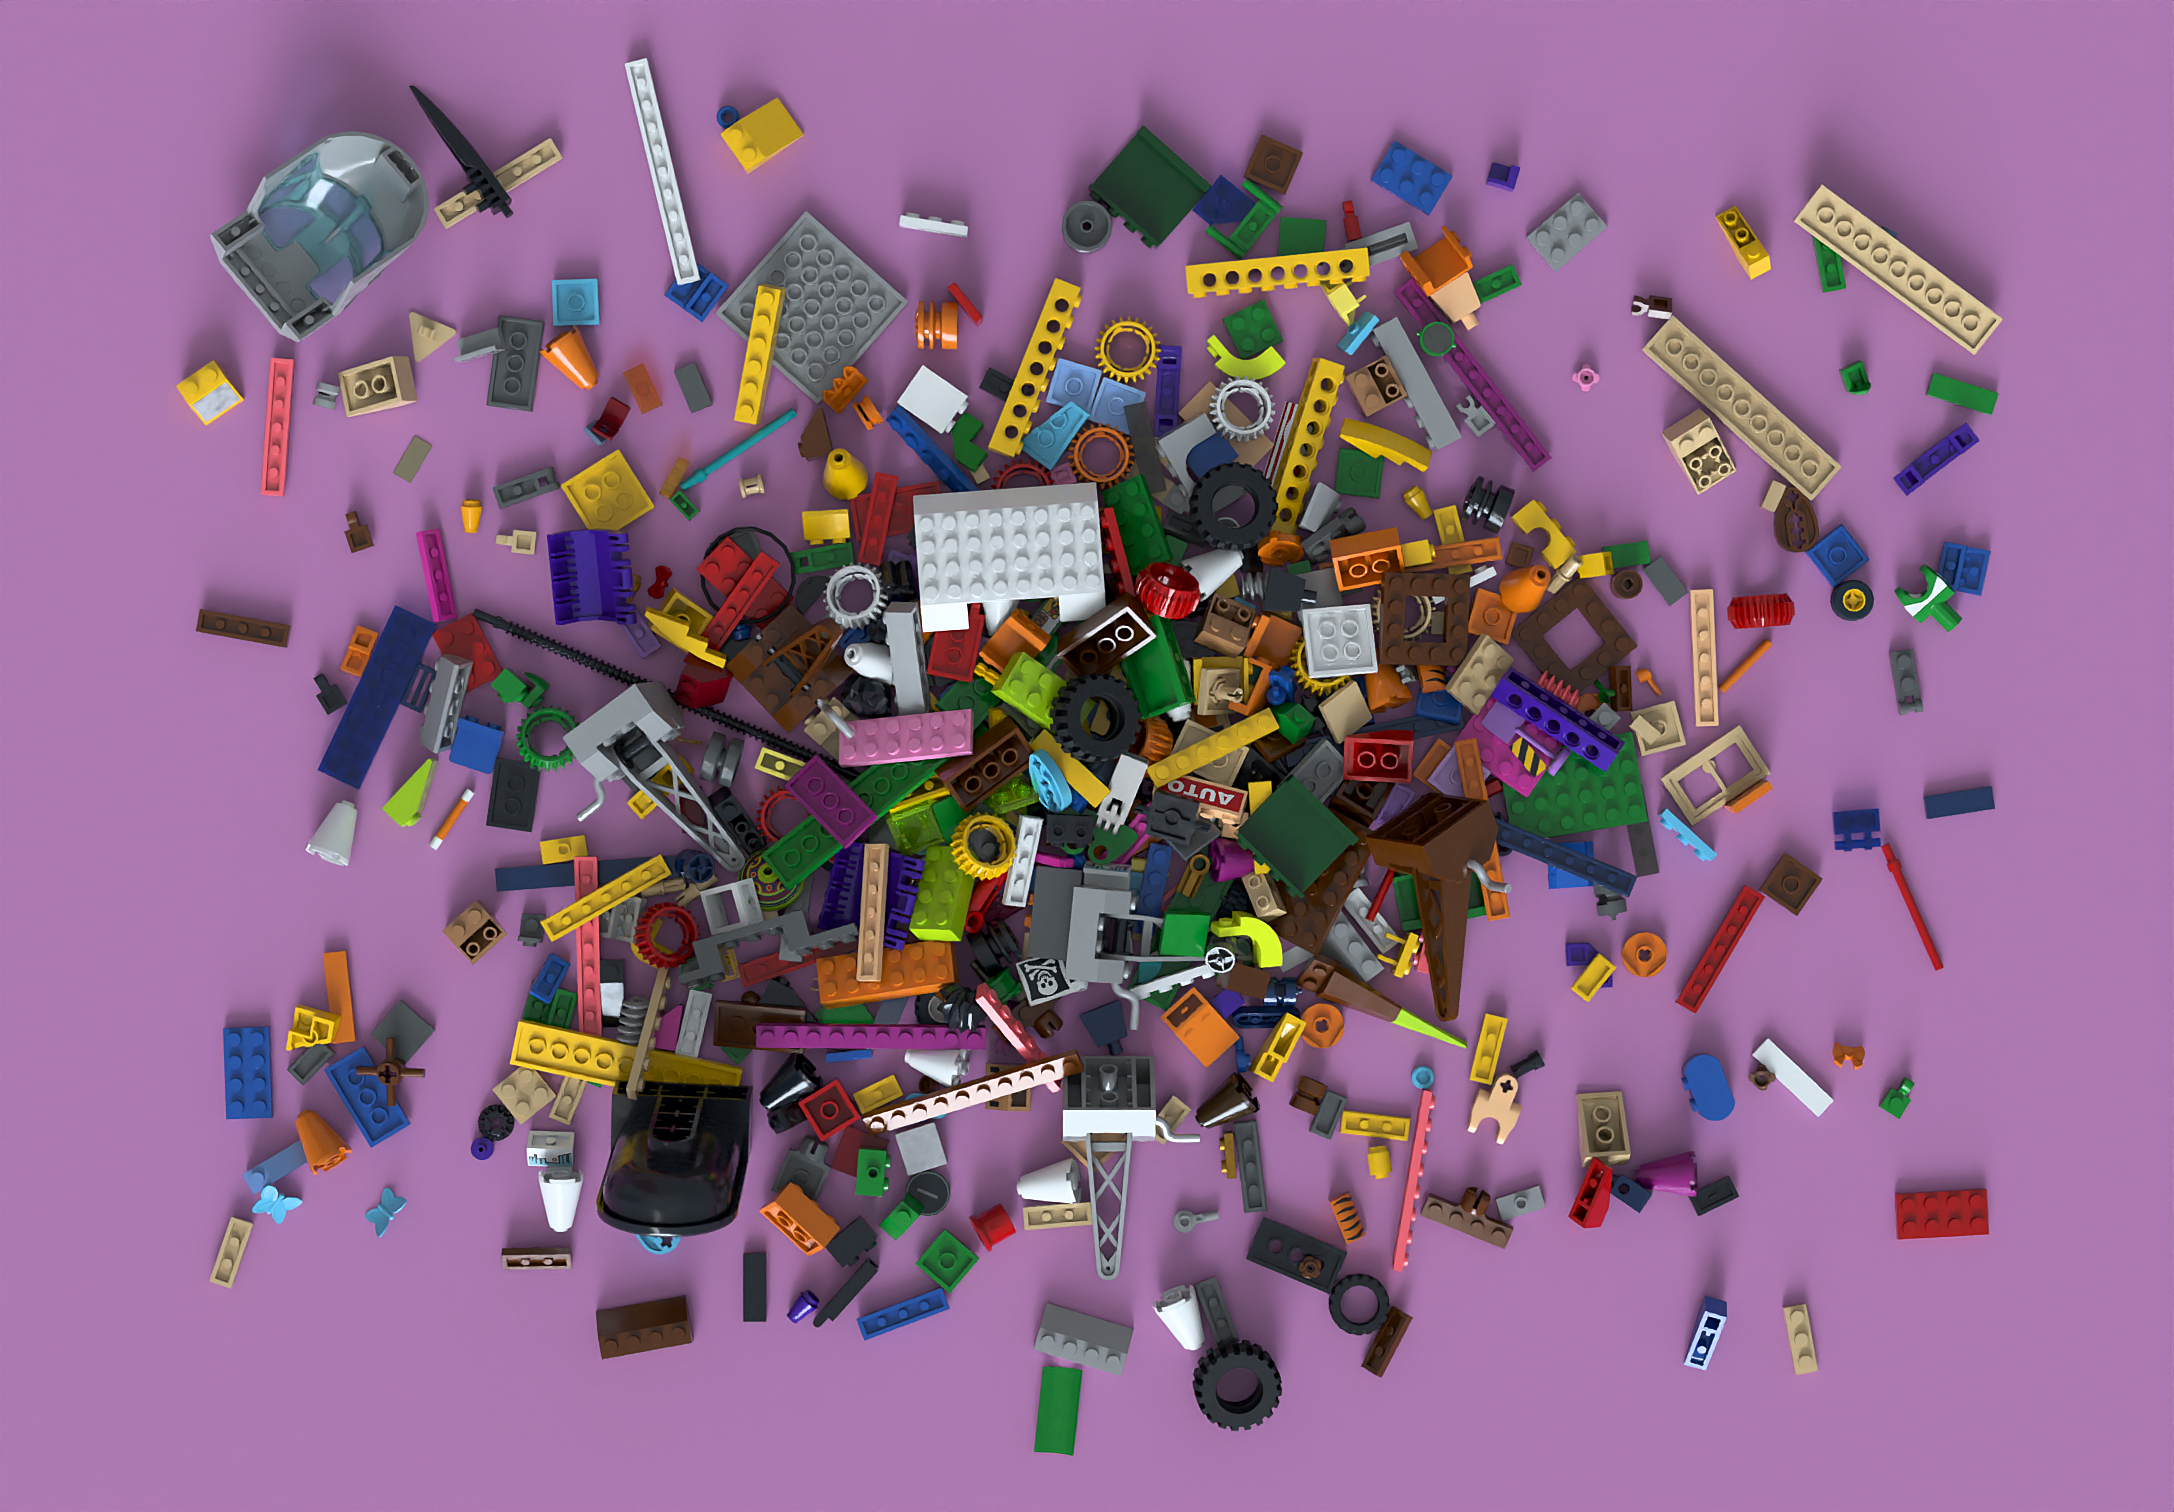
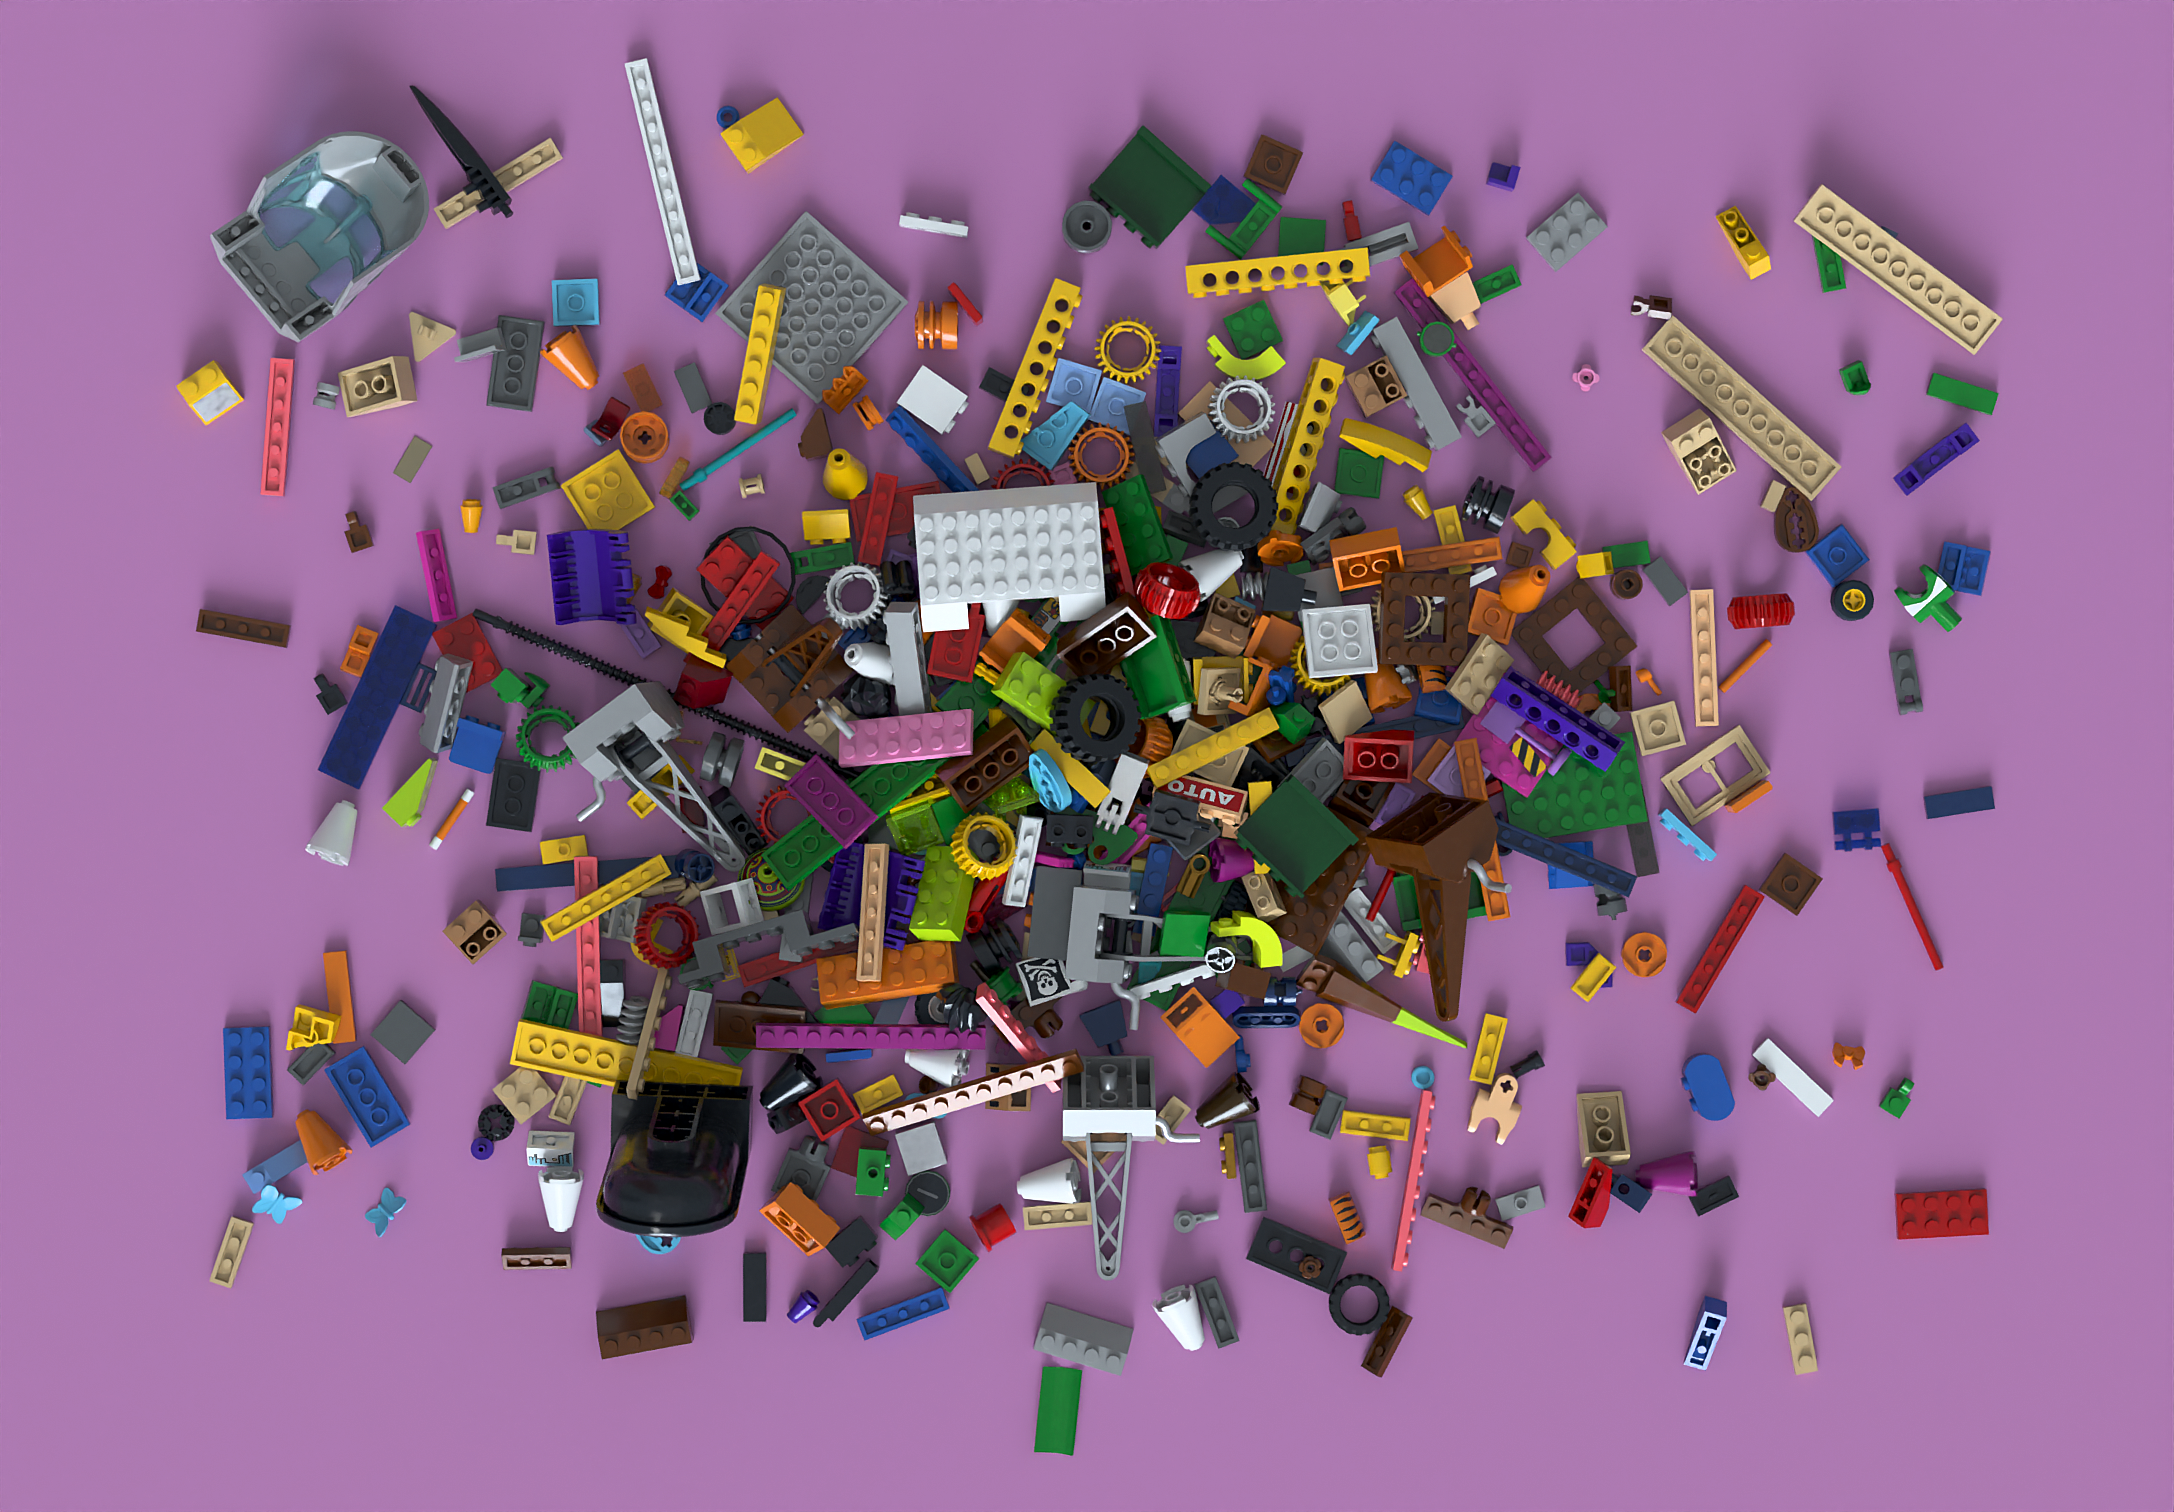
(396, 1065): reddish brown bar -> none
(549, 978): blue plate -> none
(635, 427): none -> orange wheel
(719, 418): none -> black wheel
(965, 451): green tile -> none
(1246, 1411): black tyre -> none
(1277, 1047): yellow slope -> none
(1417, 553): yellow brick -> none
(1564, 573): tan axle -> none
(1644, 729): tan piece -> none

